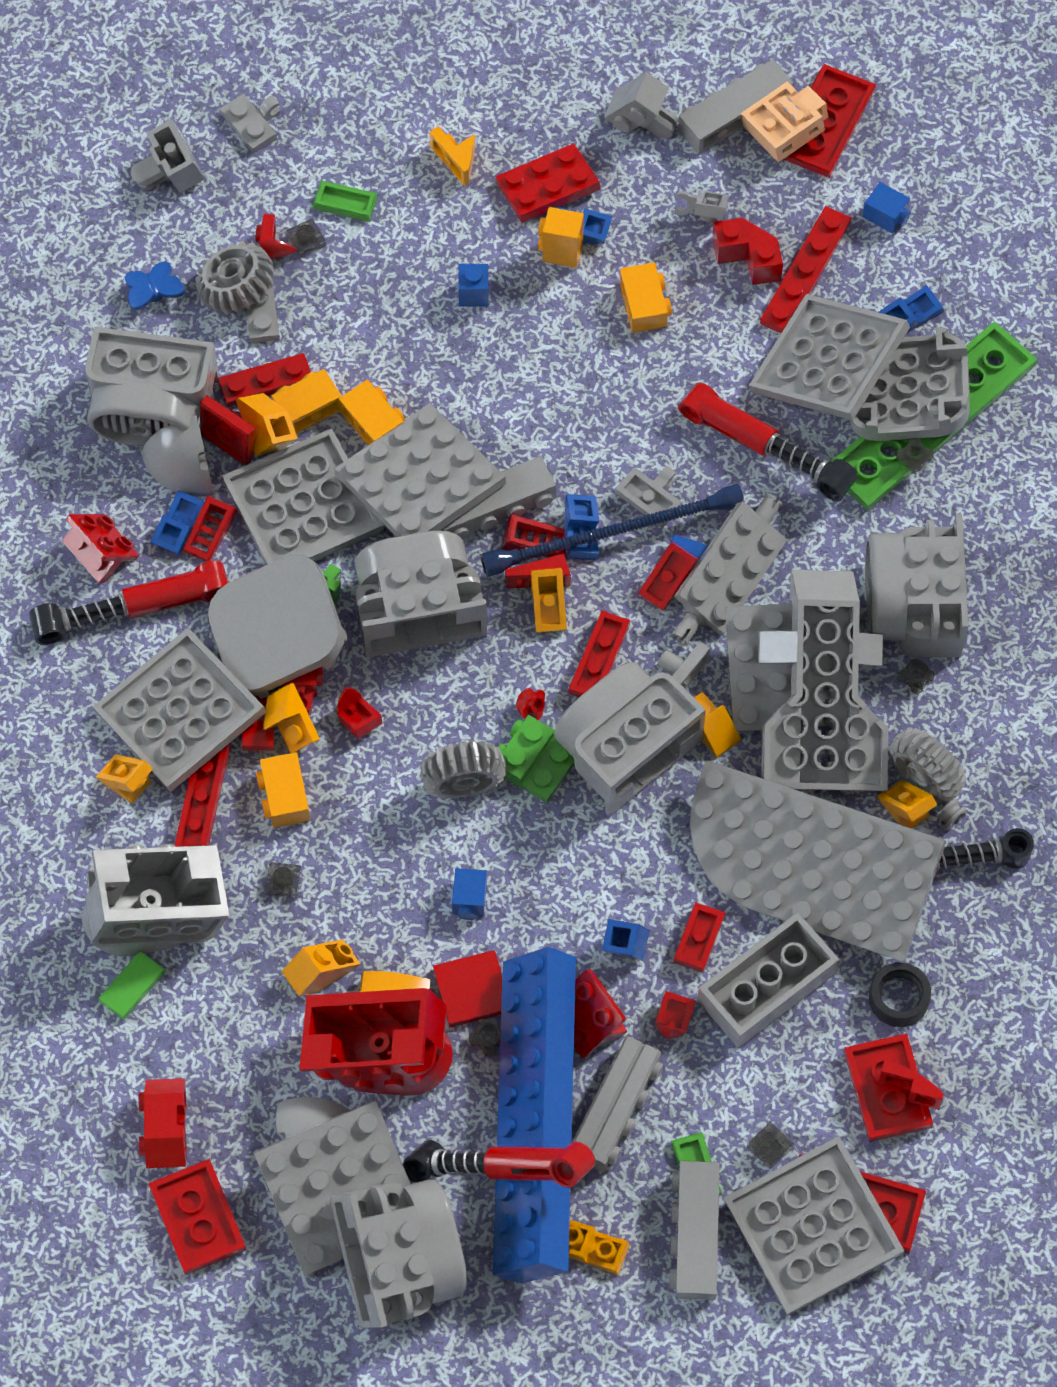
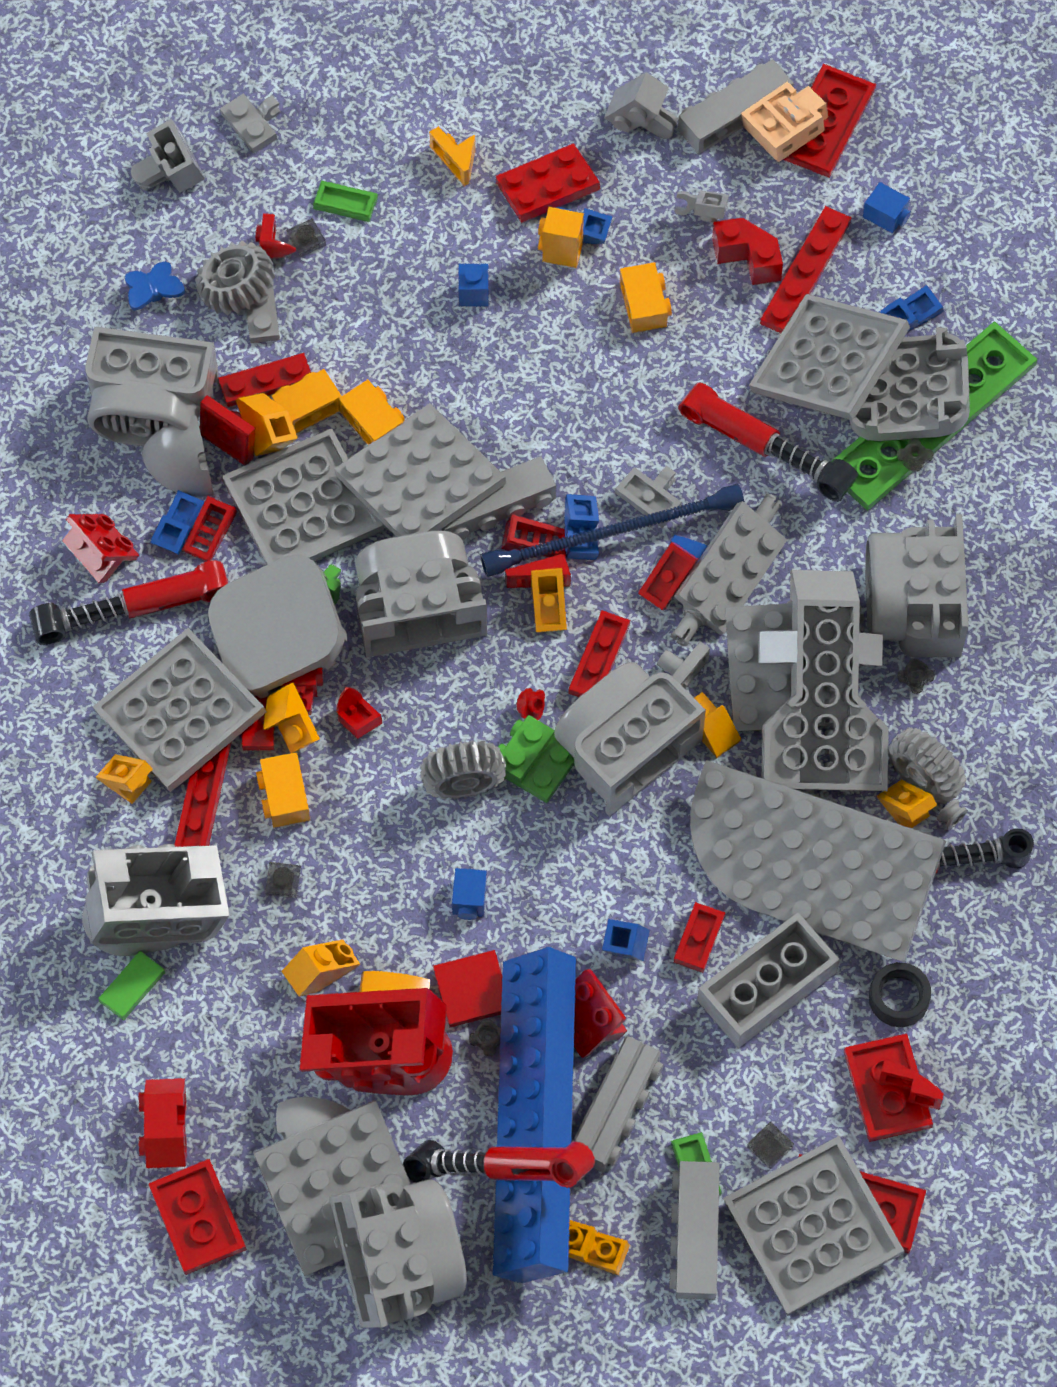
(674, 1015): red plate -> none

